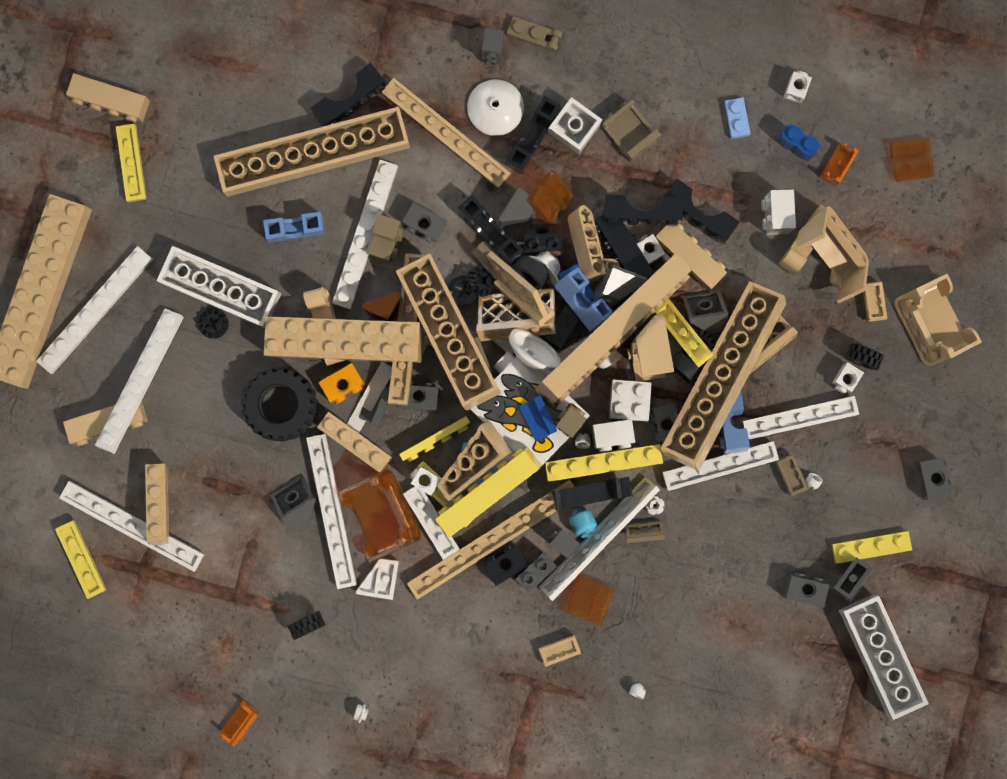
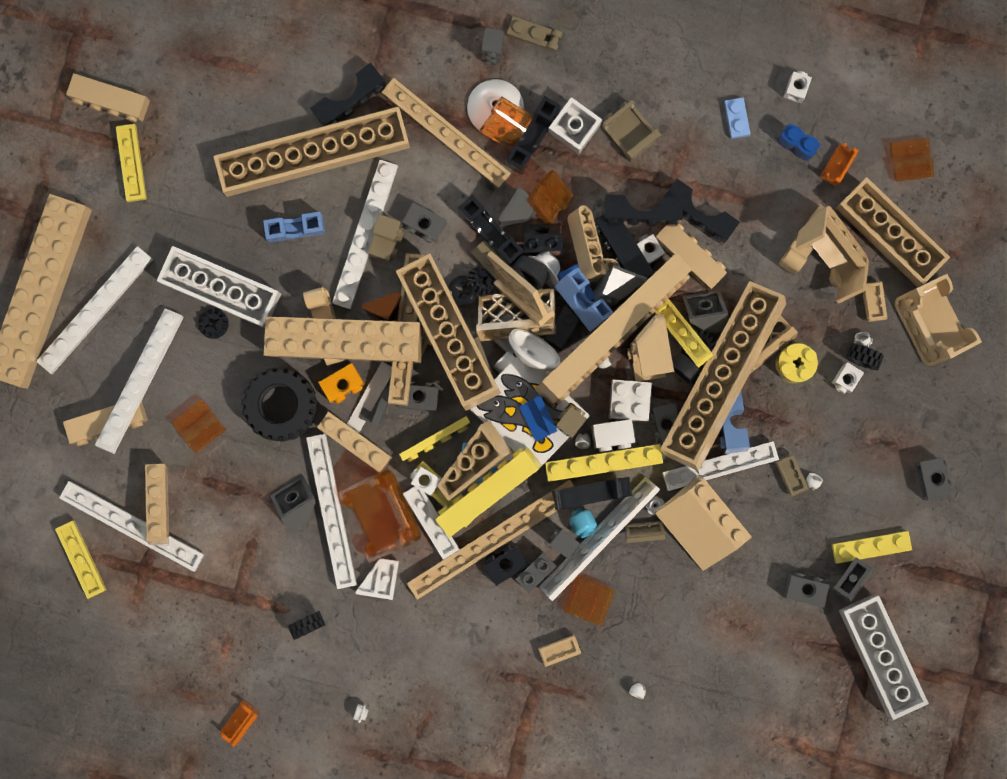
(198, 425): none -> clear orange slope
(506, 123): none -> clear orange slope
(702, 523): none -> tan slope
(779, 212): white brick -> none
(801, 417): white plate -> none
(806, 358): none -> light yellow brick
(863, 338): none -> white plate
(892, 232): none -> tan brick

